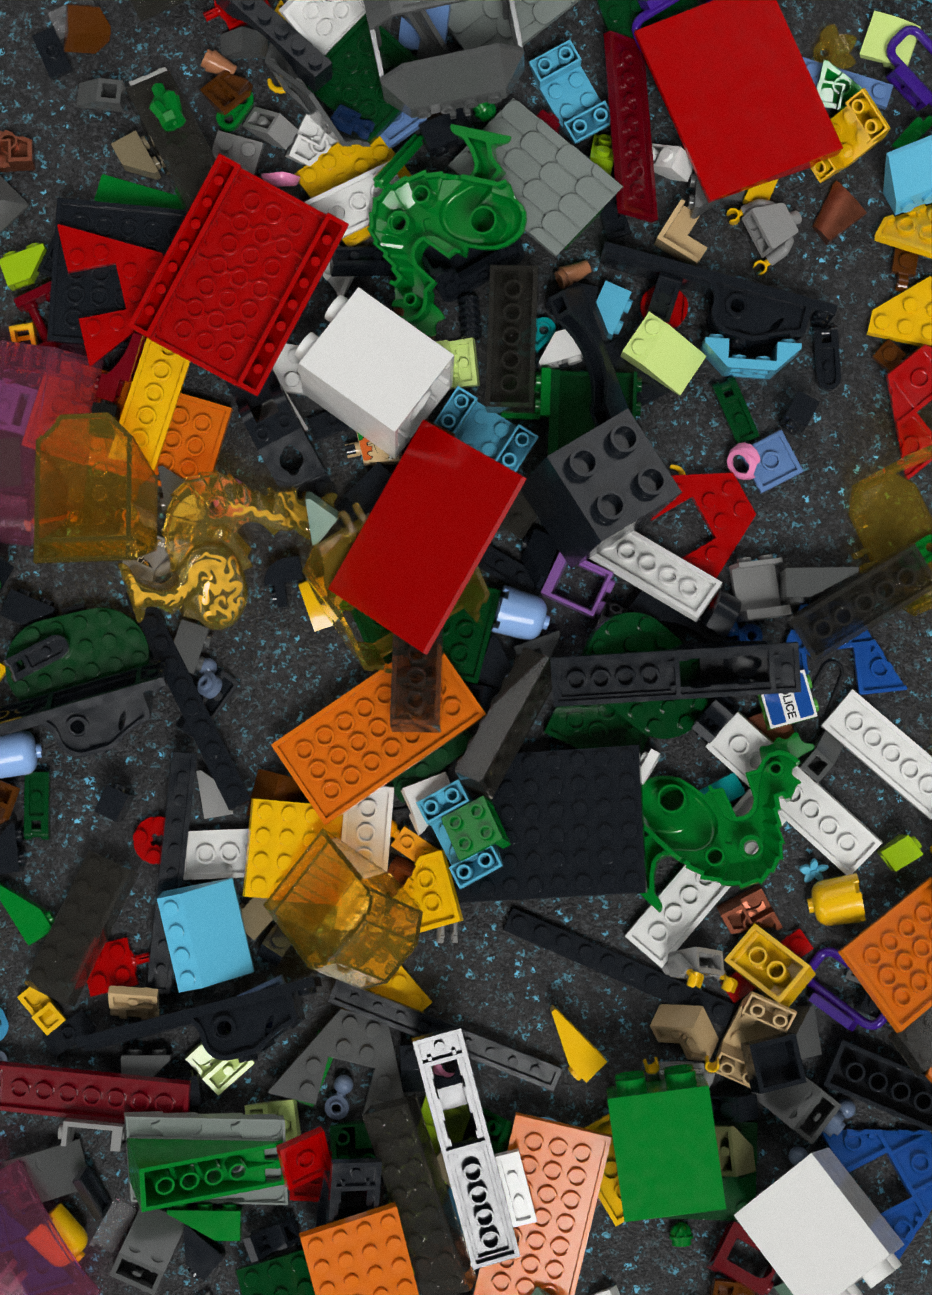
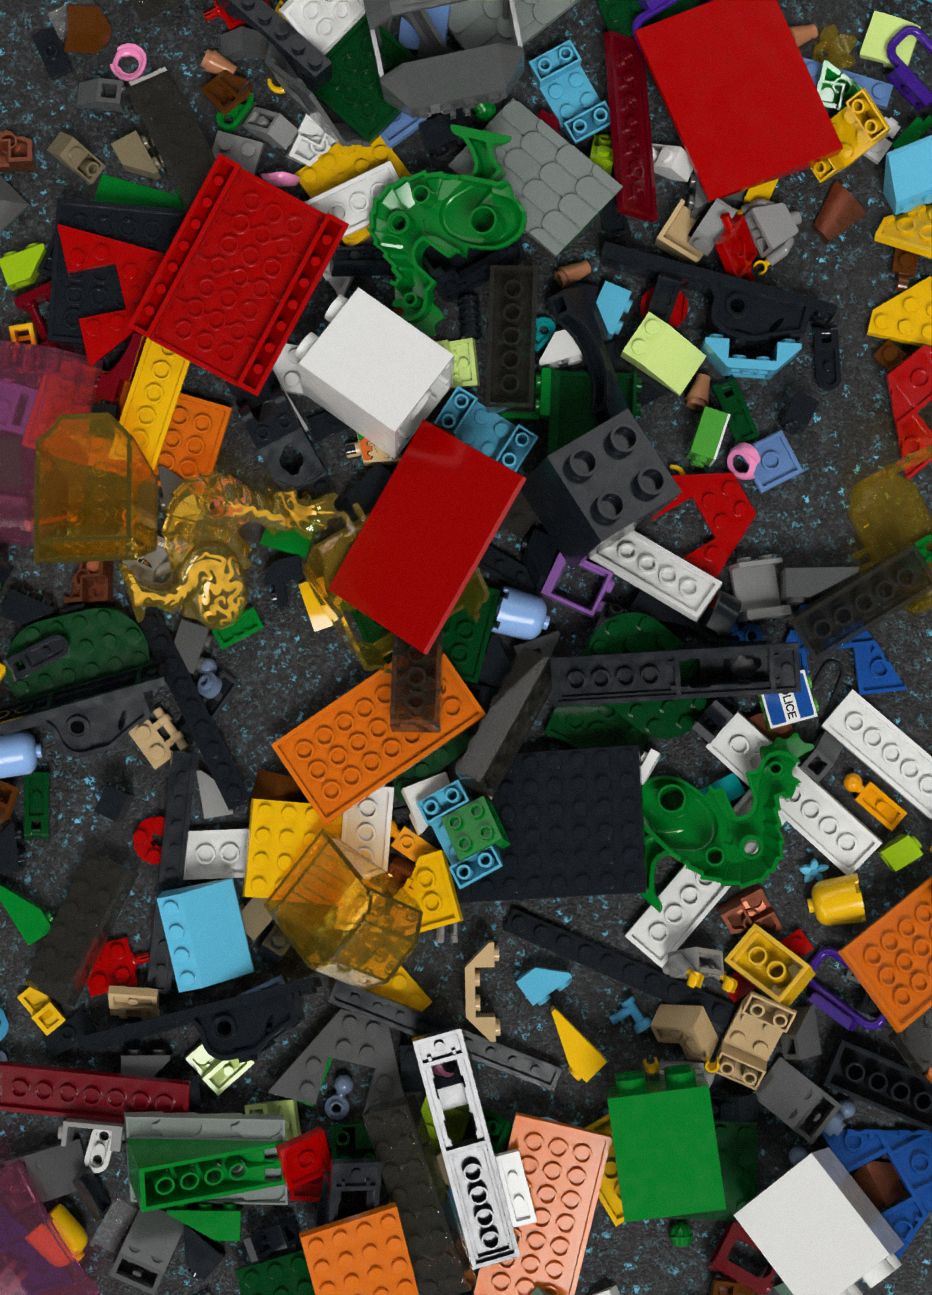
(76, 157): none -> dark tan slope
(92, 583): none -> copper slope
(99, 1147): none -> white plate
(129, 50): none -> bright pink piece
(152, 743): none -> tan plate
(167, 108): green rock -> none
(246, 626): none -> green plate
(288, 542): none -> green slope
(320, 517): sand green slope -> none
(349, 121): dark blue plate -> none
(397, 162): green axle -> none
(483, 1022): none -> tan slope
(540, 982): none -> medium azure slope
(630, 1008): none -> dark azure piece
(699, 393): none -> nougat cone
(707, 437): none -> bright green piece
(710, 227): none -> light grey slope
(734, 1152): olive slope -> none
(736, 247): none -> red plate
(773, 1063): black piece -> none
(803, 33): none -> nougat cone
(874, 801): none -> light orange plate
(878, 151): none -> white plate
(879, 1183): none -> copper slope

